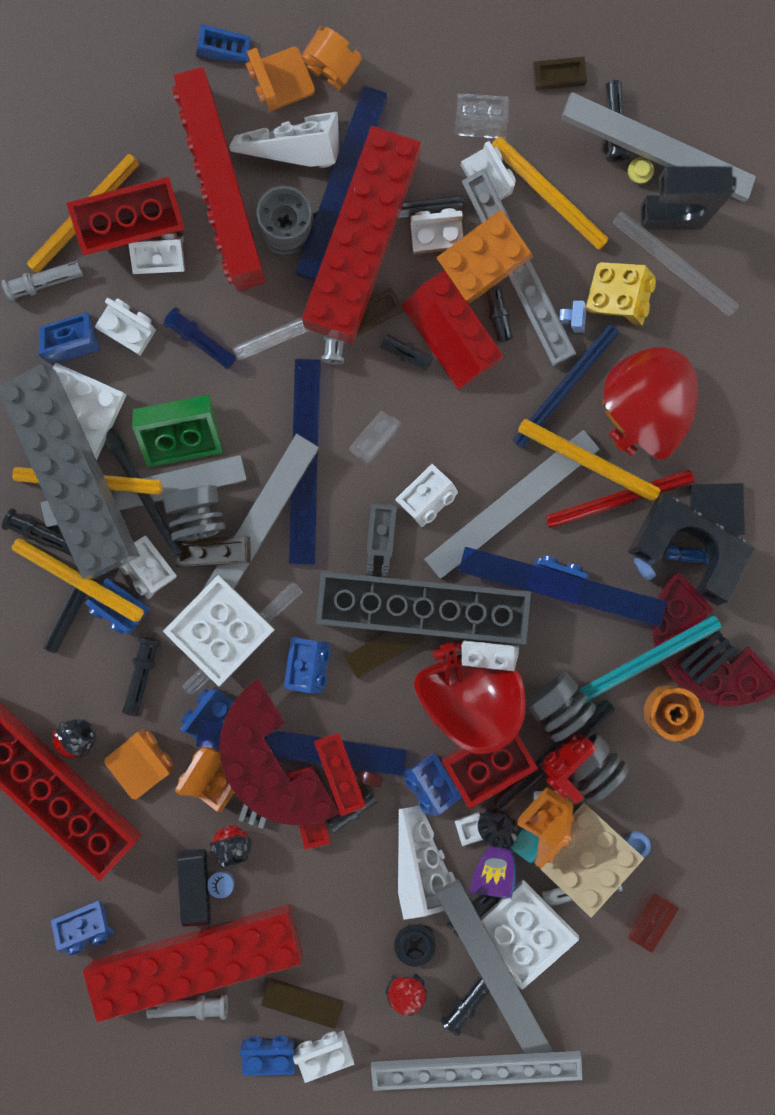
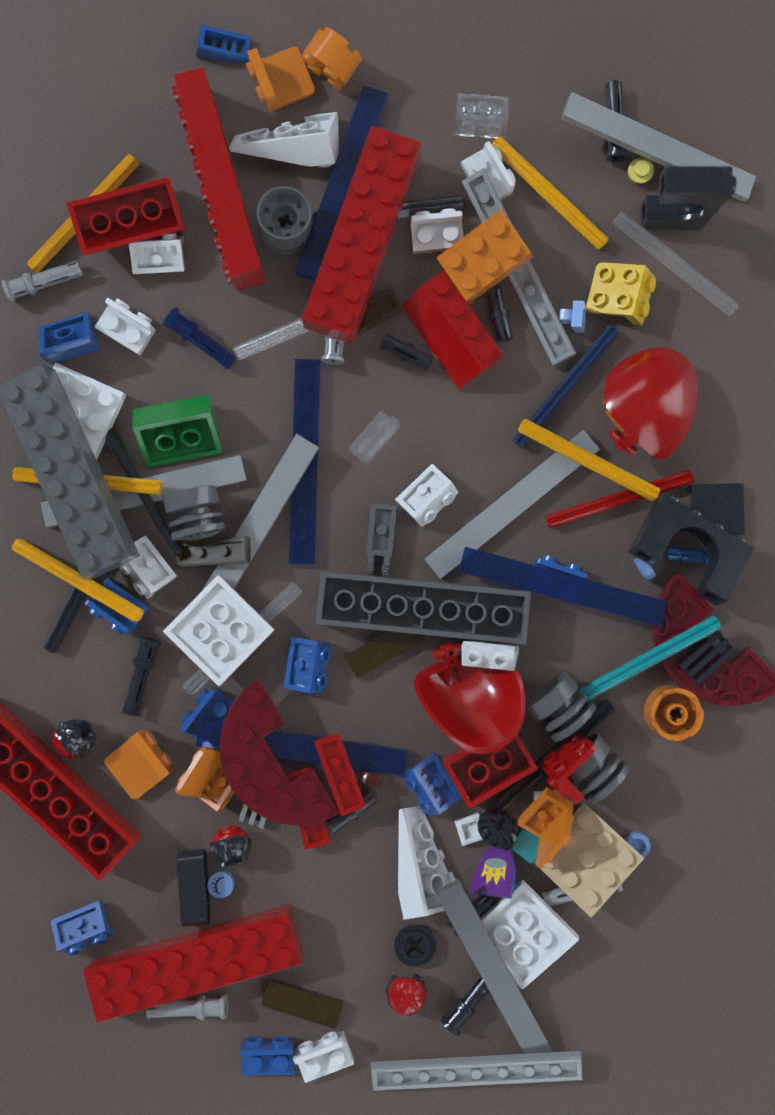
(31, 528): black pin -> none
(559, 73): dark brown tile -> none
(633, 936): clear red tile -> none

